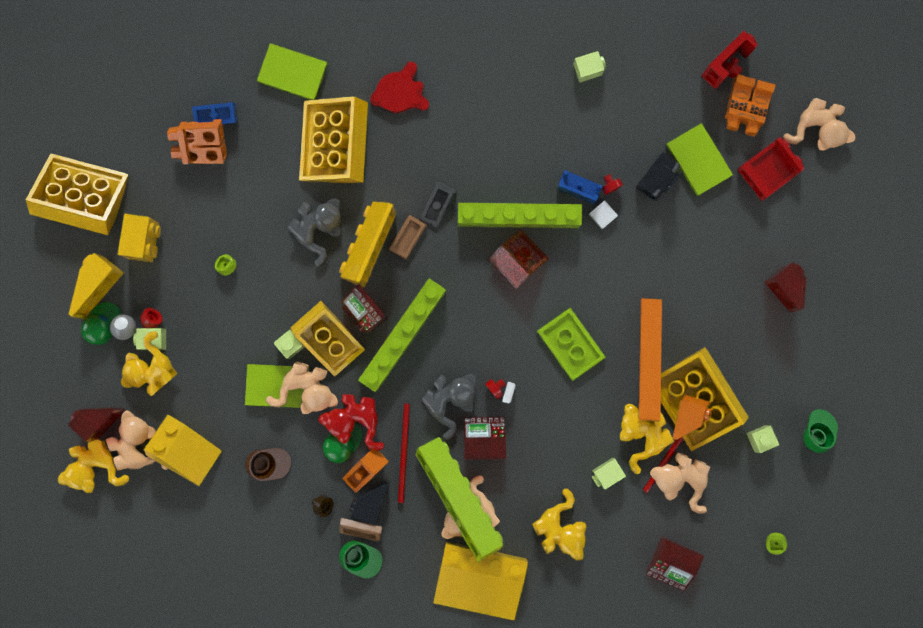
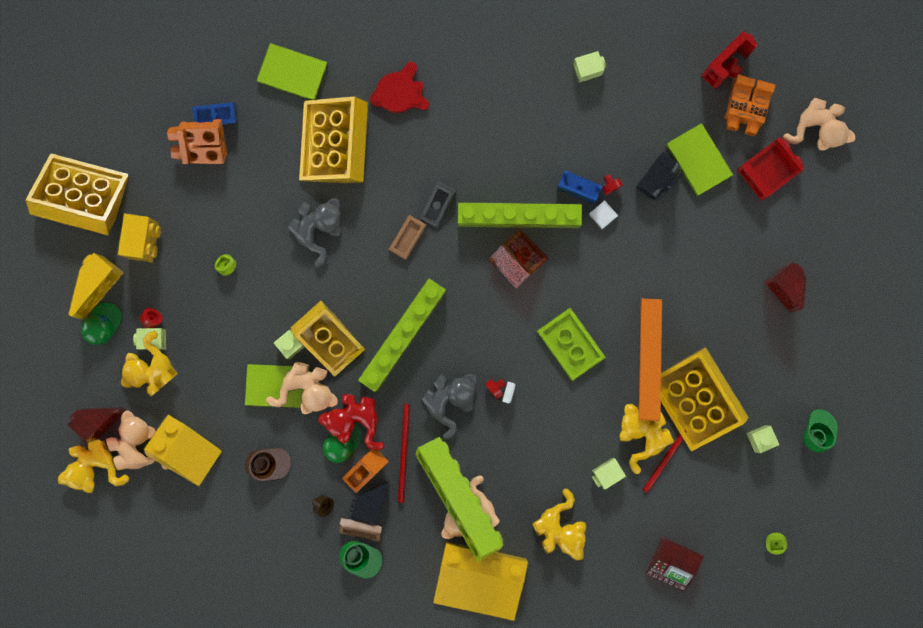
(123, 327): light grey piece -> none
(363, 309): clear red slope -> none
(368, 243): yellow slope -> none
(484, 438): clear red slope -> none
(672, 479): light nougat animal -> none
(691, 415): orange slope -> none

